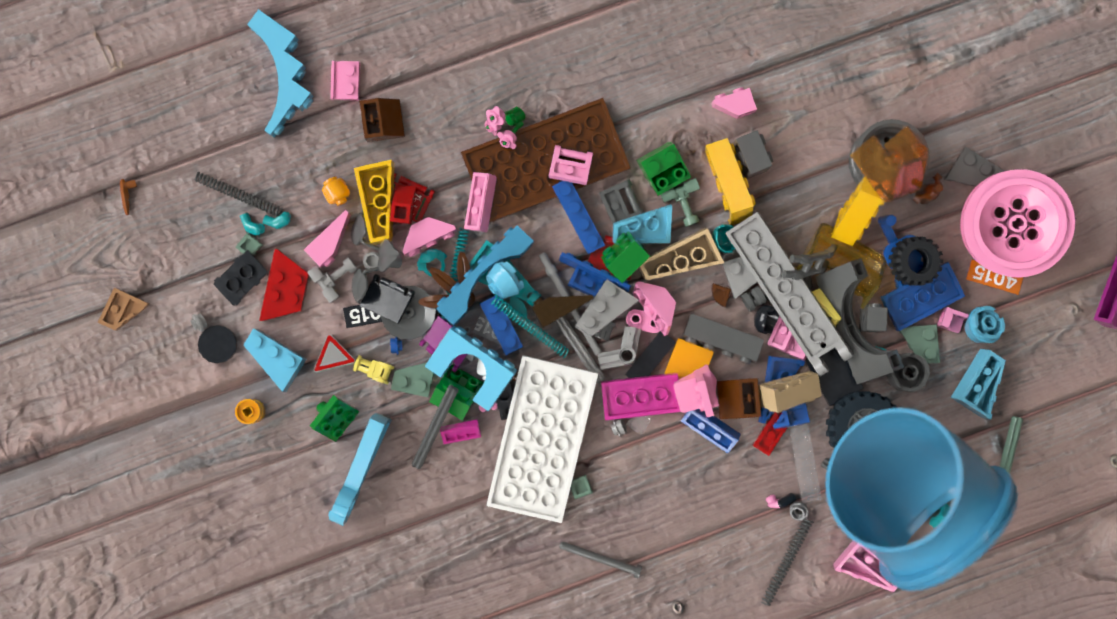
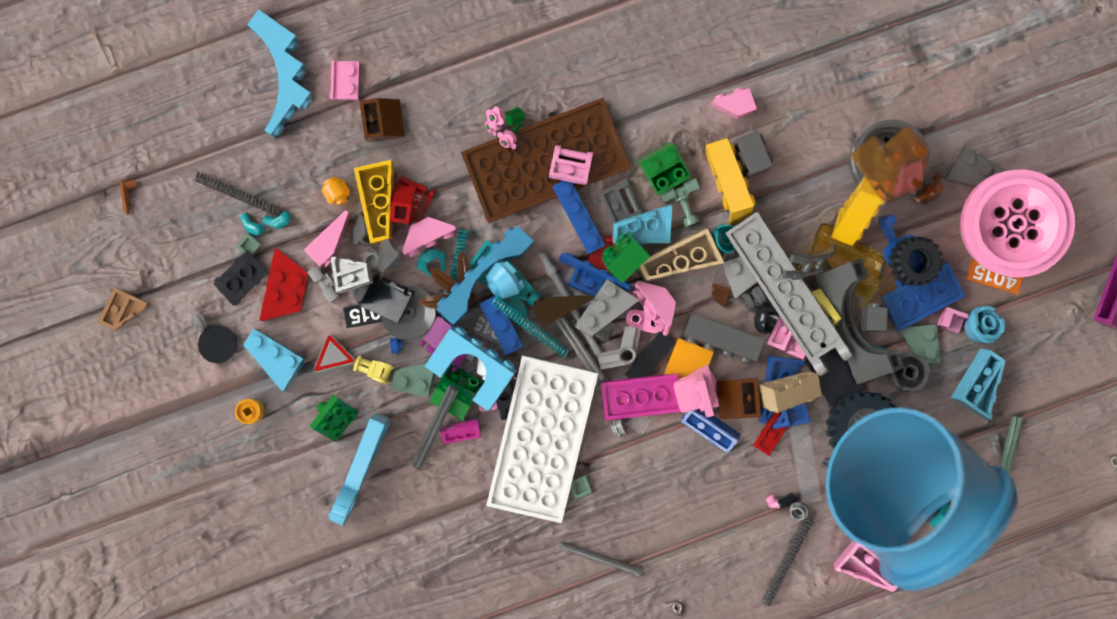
(350, 274): none -> wing
(480, 202): bright pink slope -> none

